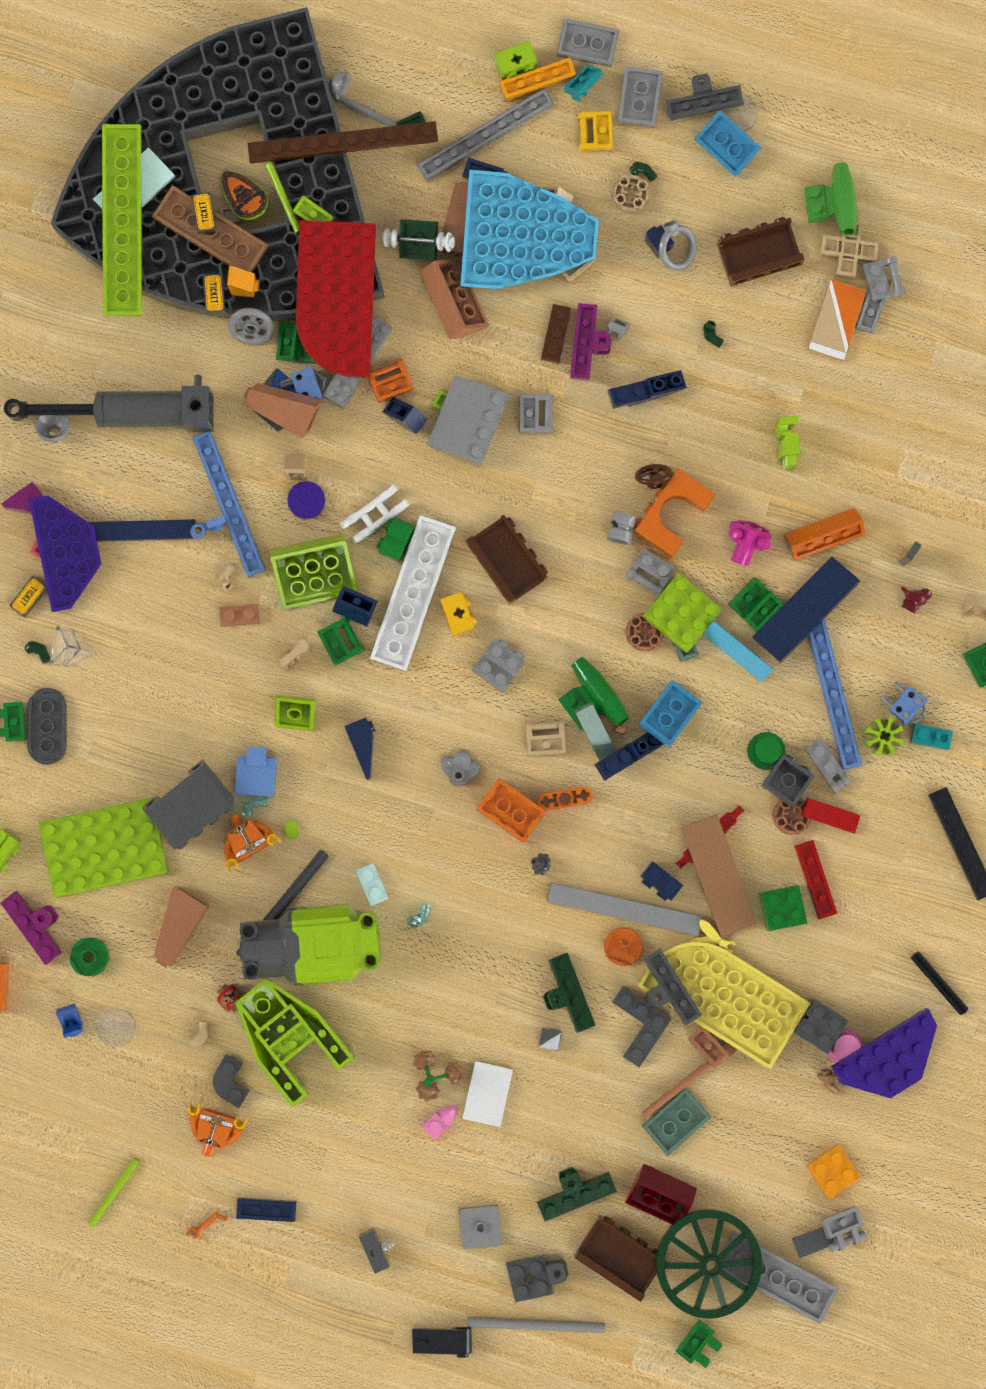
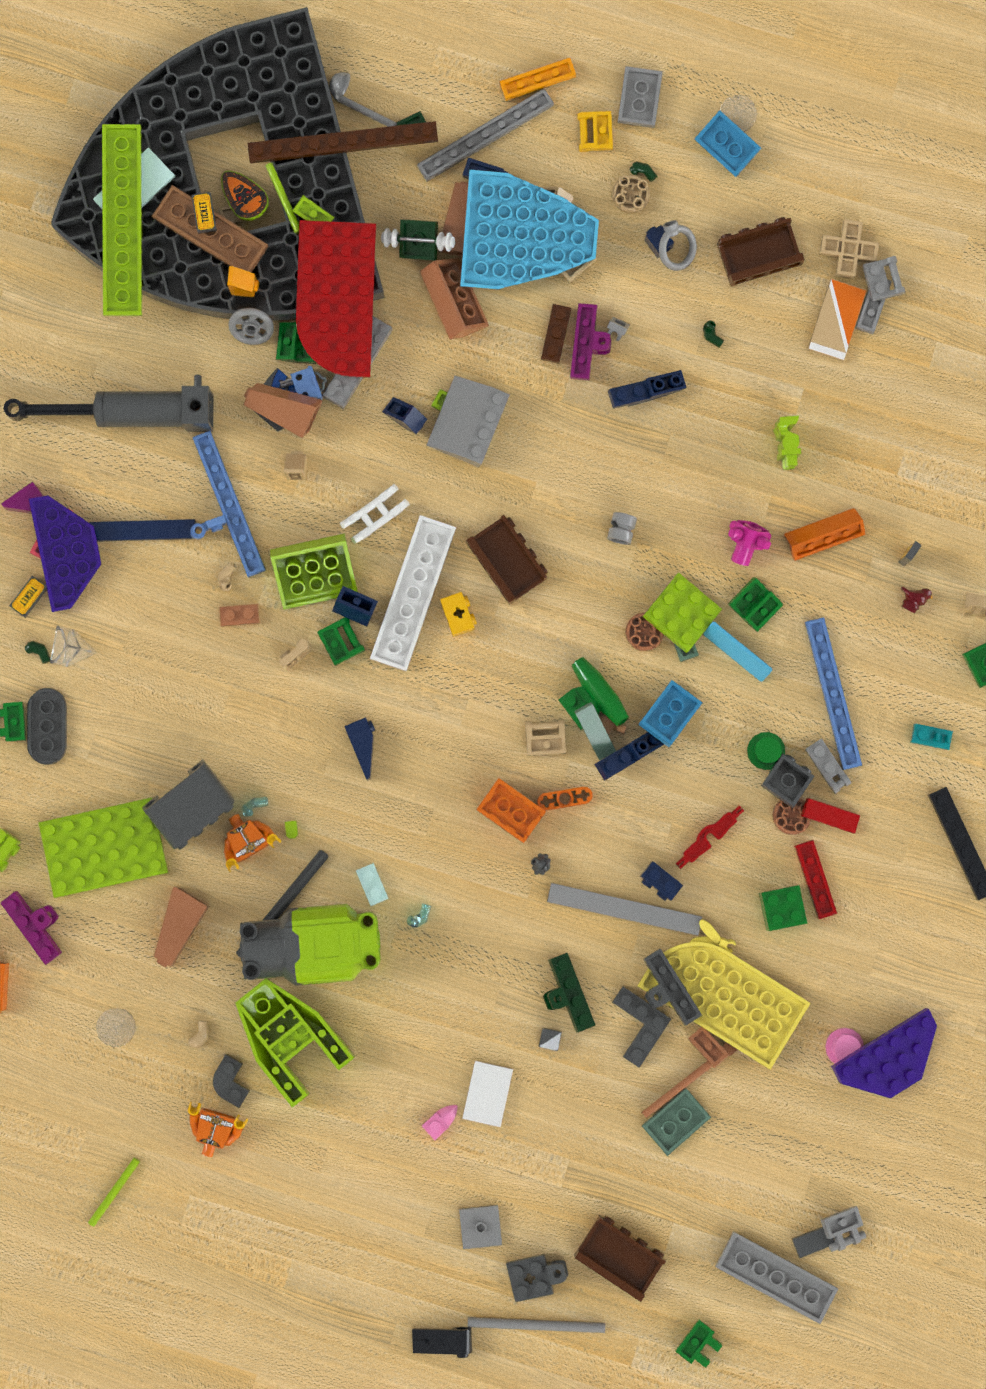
(47, 422): light grey piece -> none
(70, 1020): blue bracket -> none
(93, 946): green plate -> none
(206, 1223): orange piece -> none
(214, 293): tile -> none
(228, 996): head -> none
(256, 773): medium blue piece -> none
(266, 1209): dark blue tile -> none
(295, 713): lime slope -> none
(306, 500): dark purple tile -> none
(376, 1249): dark grey piece -> none
(392, 385): orange plate -> none
(396, 539): green brick -> none
(428, 1088): medium nougat plant -> none
(460, 765): light grey plate -> none
(499, 665): light grey plate -> none
(522, 53): lime brick -> none
(530, 413): light grey plate -> none
(575, 1193): dark green plate -> none
(582, 81): teal plate -> none
(587, 42): light grey tile -> none
(623, 946): orange tile -> none
(653, 478): reddish brown piece -> none
(654, 567): light grey plate -> none
(660, 1194): dark red slope -> none
(678, 487): orange arch -> none
(704, 99): dark grey plate -> none
(718, 875): medium nougat tile -> none
(756, 1261): dark green wheel -> none
(806, 609): dark blue tile -> none
(821, 1026): dark grey piece -> none
(827, 1078): medium nougat plate -> none
(833, 1171): light orange plate -> none
(837, 200): bright green plate -> none
(885, 730): lime gear -> none
(908, 706): medium blue piece -> none
(939, 983): black axle -> none

